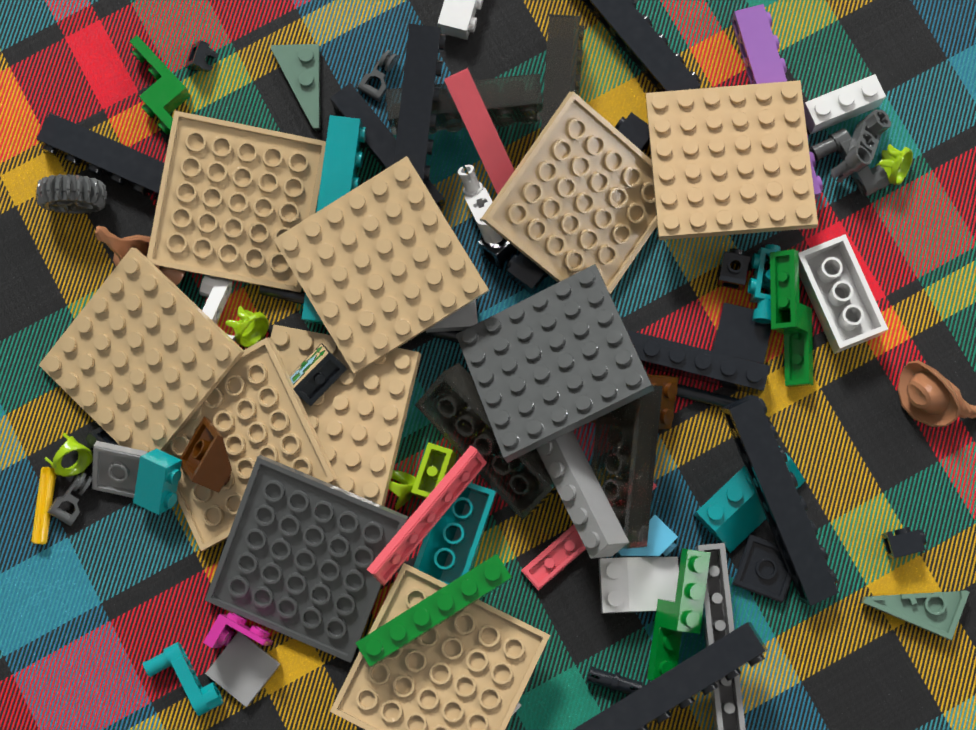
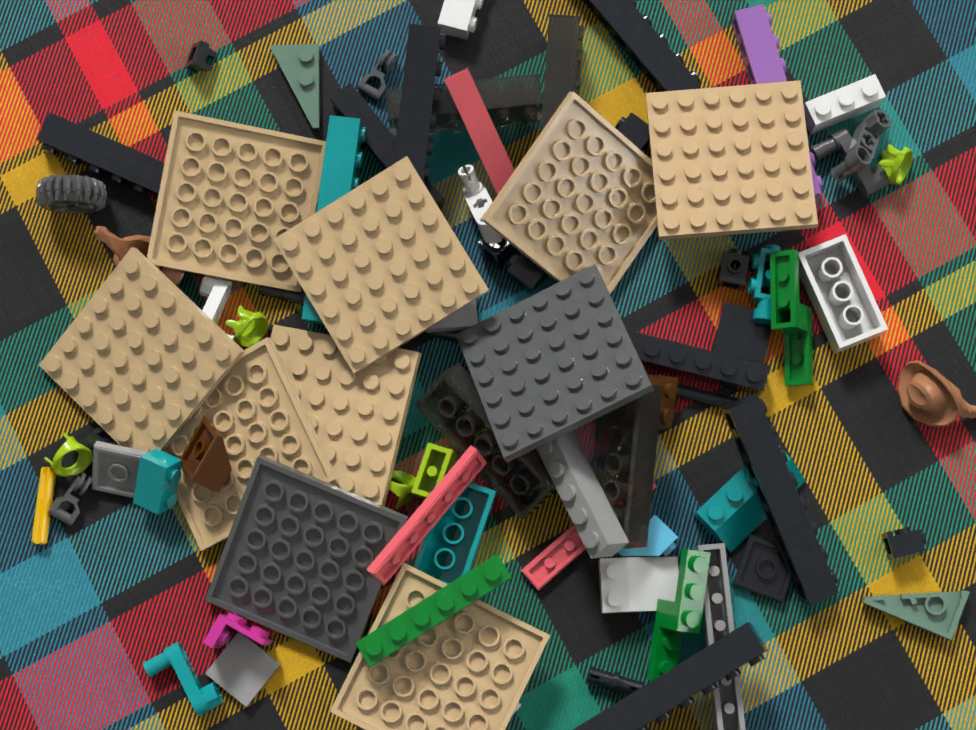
(165, 93): green bracket -> none
(316, 374): black panel -> none

